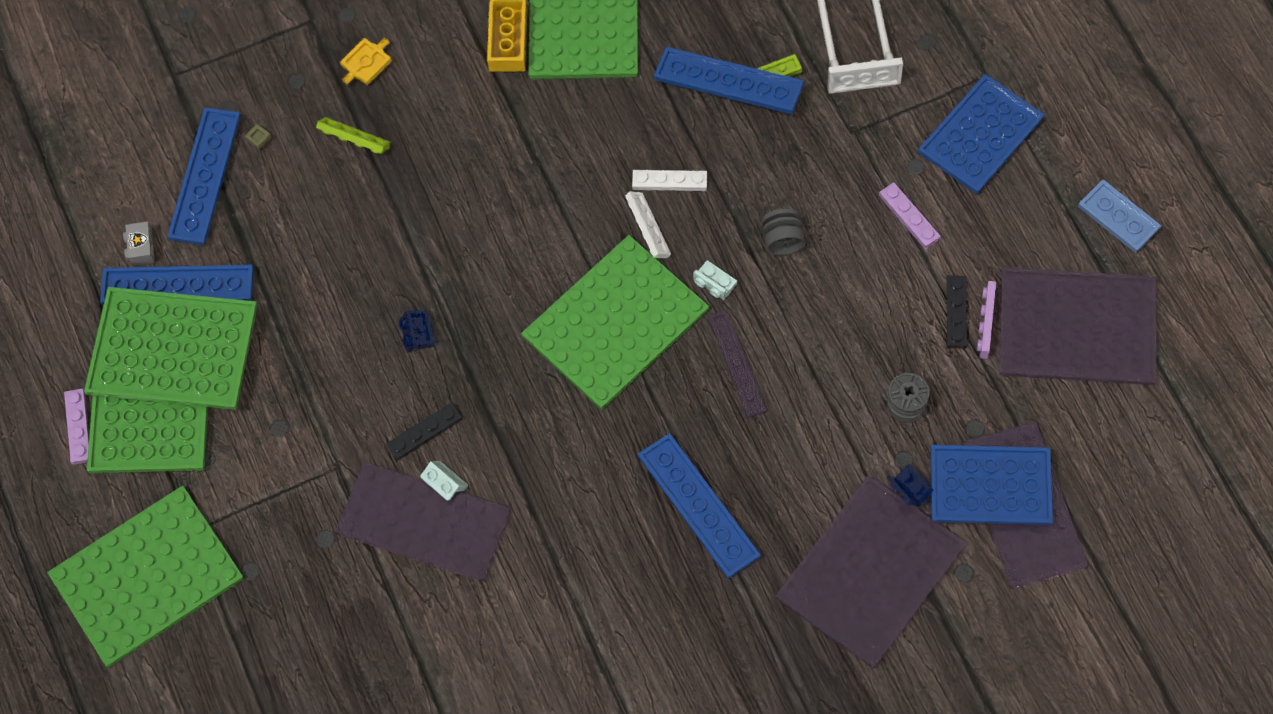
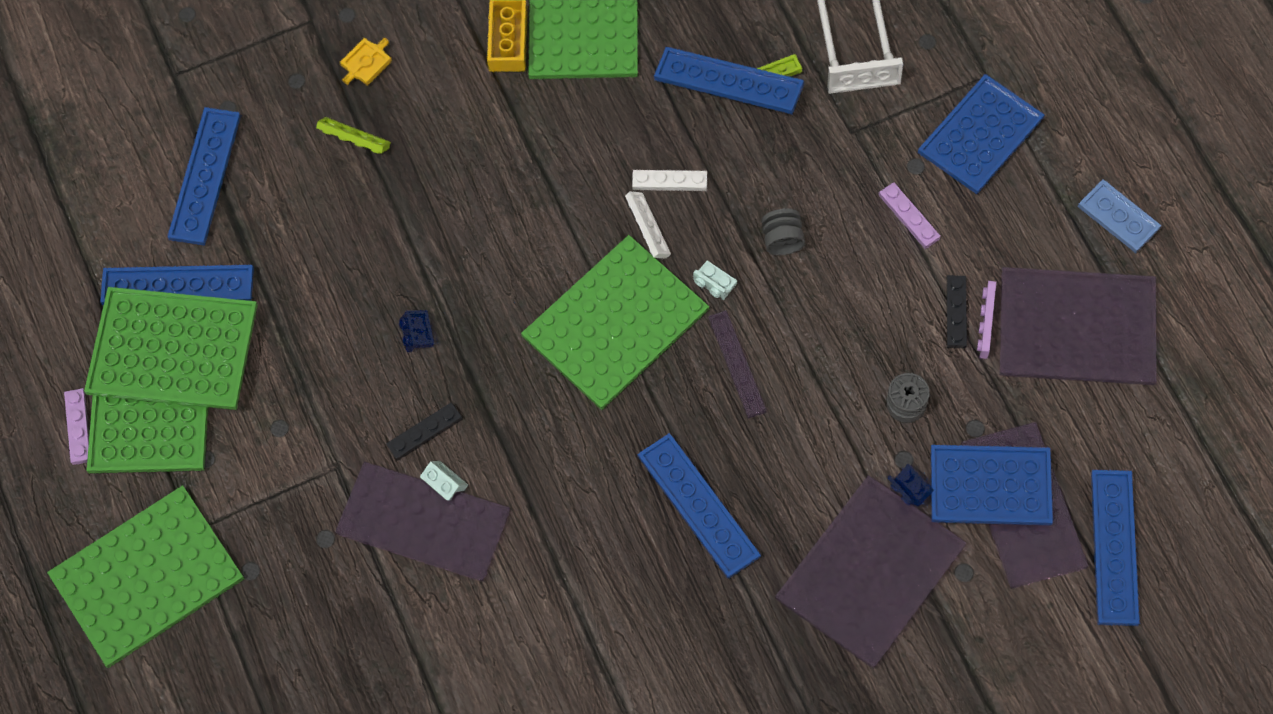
(139, 243): light grey brick -> none
(258, 136): olive plate -> none
(1114, 548): none -> blue plate

